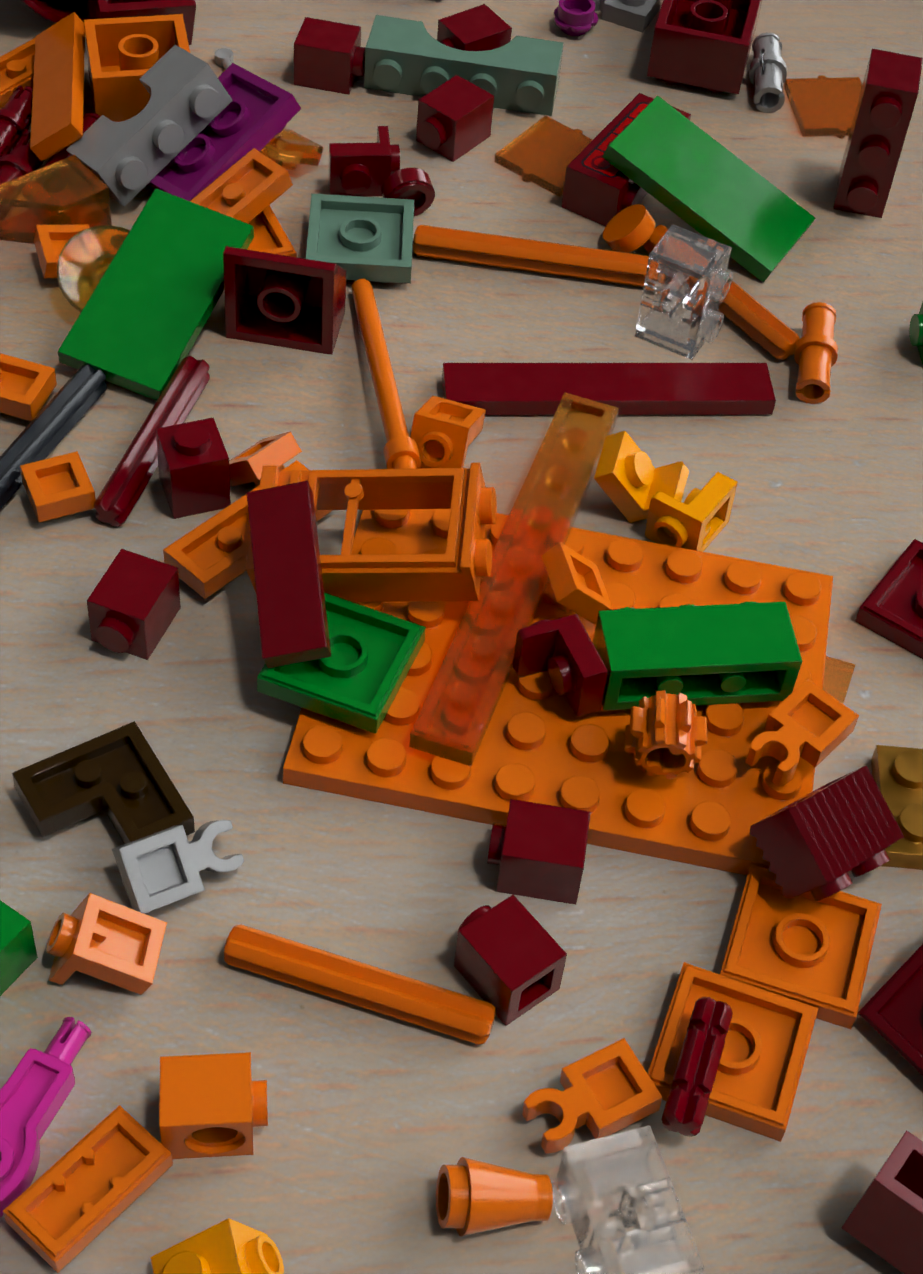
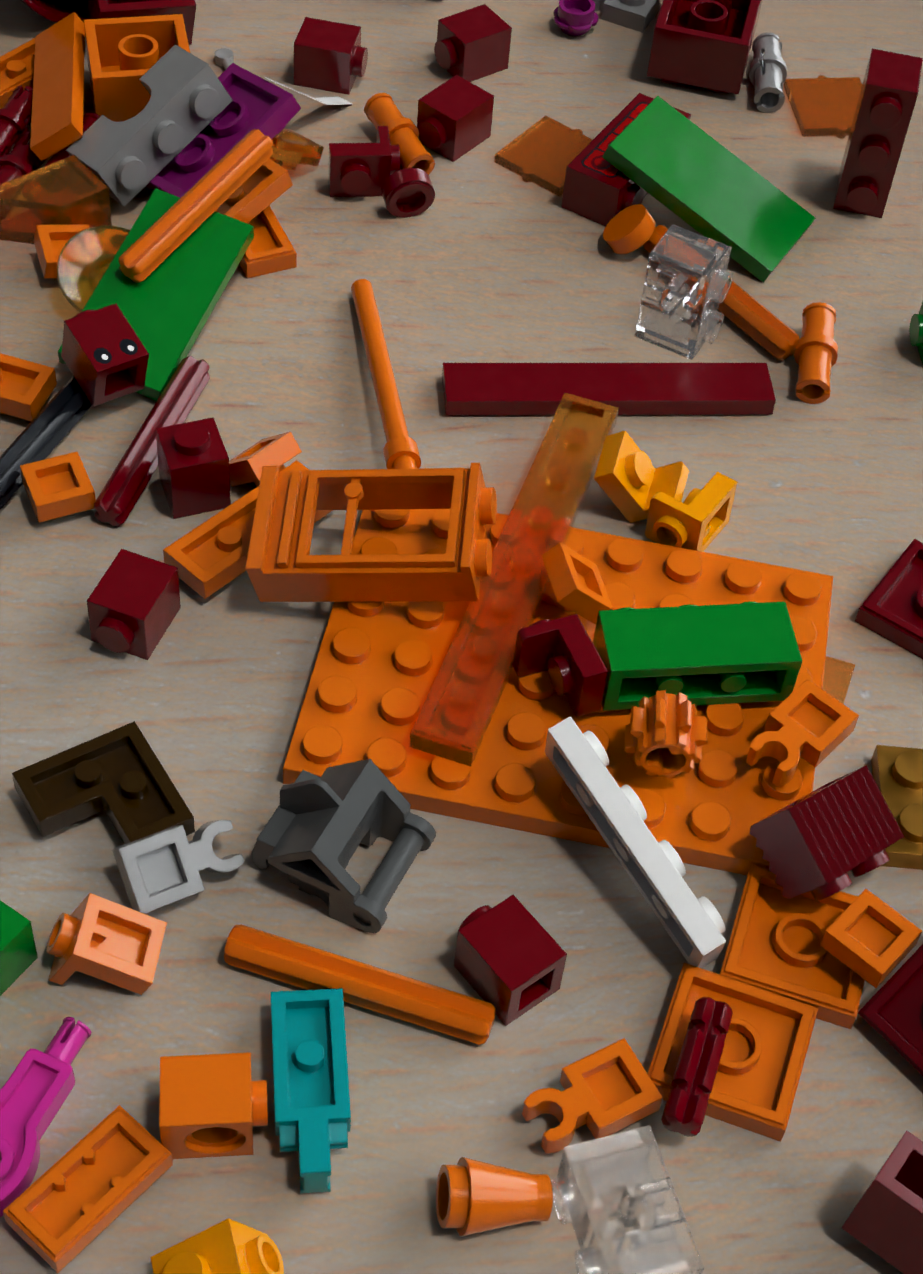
(104, 354): none -> dark red brick
(195, 206): none -> orange axle
(283, 300): dark red slope -> none
(288, 575): dark red tile -> none
(310, 1080): none -> teal hinge
(322, 827): none -> dark grey piece
(326, 100): none -> white sticker
(363, 236): sand green plate -> none
(364, 671): green tile -> none
(402, 131): none -> orange pin
(411, 62): sand green arch -> none
(445, 431): orange bracket -> none
(530, 255): orange axle -> none
(540, 851): dark red brick -> none
(650, 864): none -> white plate
(870, 938): none -> orange plate

